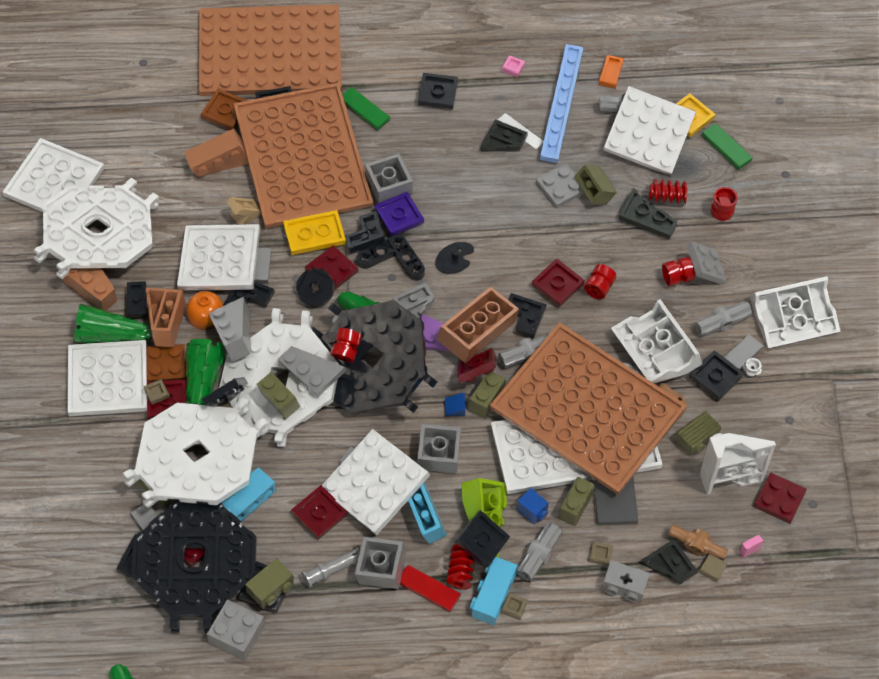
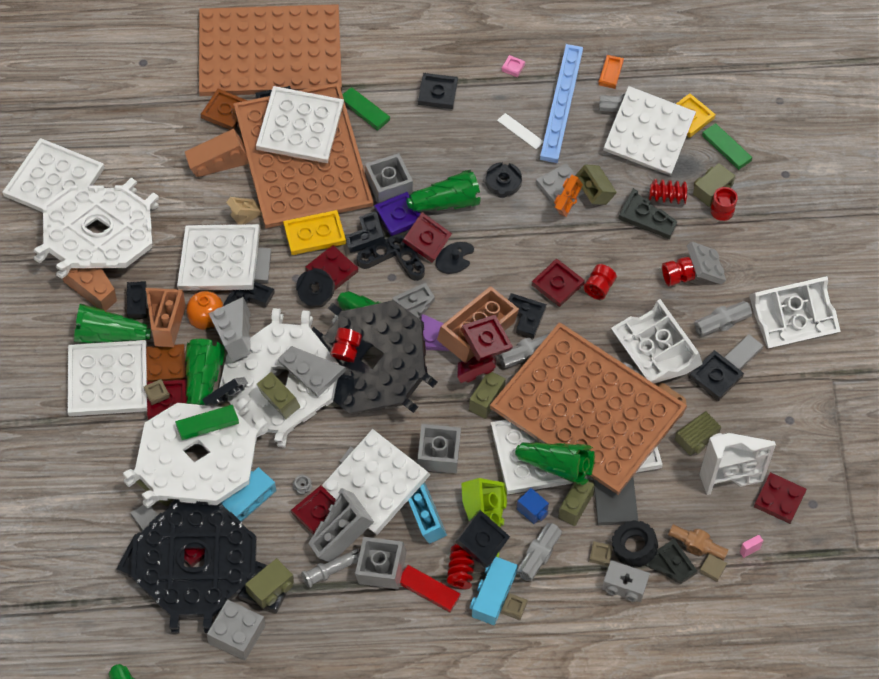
(207, 422): none -> green tile
(300, 124): none -> white plate
(302, 479): none -> light grey plate
(341, 527): none -> light grey wedge
(427, 237): none -> dark red plate
(454, 192): none -> green cone
(455, 405): blue slope -> none
(486, 338): none -> dark red plate
(503, 138): pearl dark grey wing -> none
(503, 188): none -> black plate
(559, 459): none -> green cone
(563, 202): none -> orange plate
(631, 529): none -> black tyre
(713, 179): none -> olive brick
(752, 362): white plate -> none

